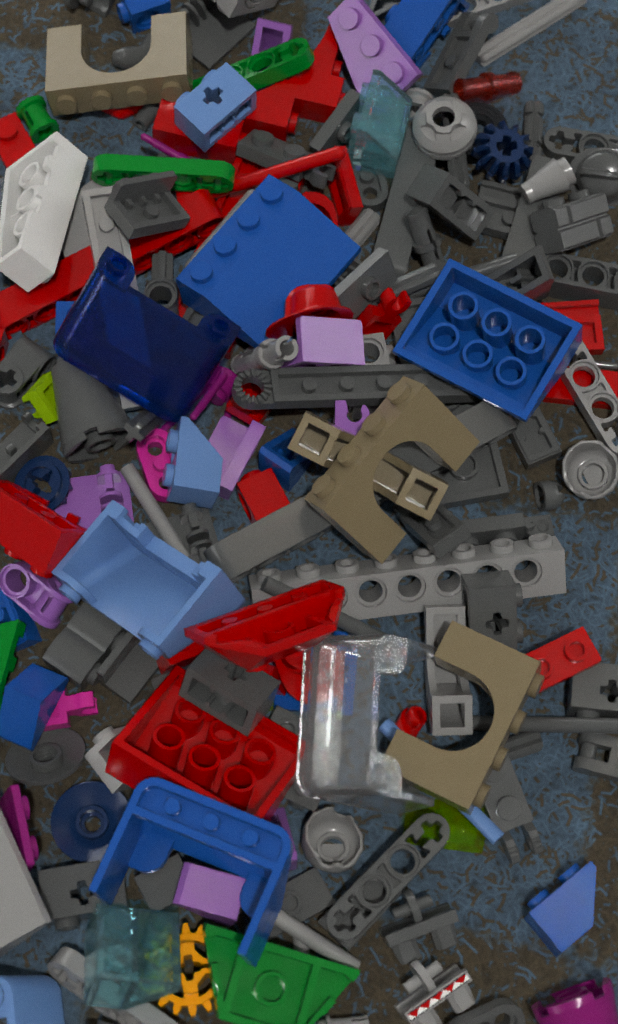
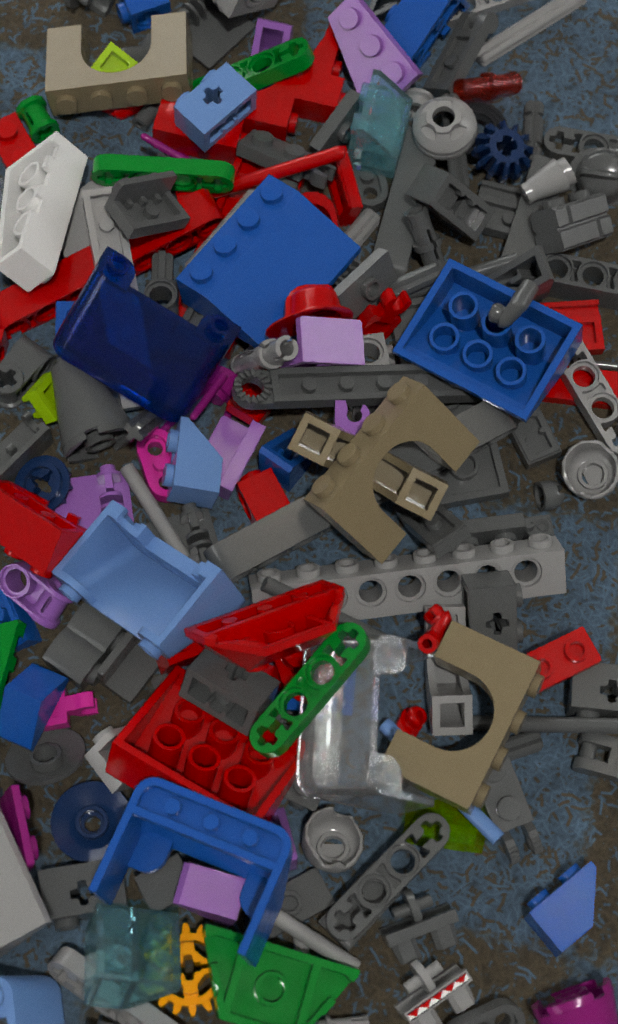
(113, 60): none -> lime tile
(304, 685): none -> green beam
(440, 622): none -> red arm
(519, 303): none -> dark grey arm

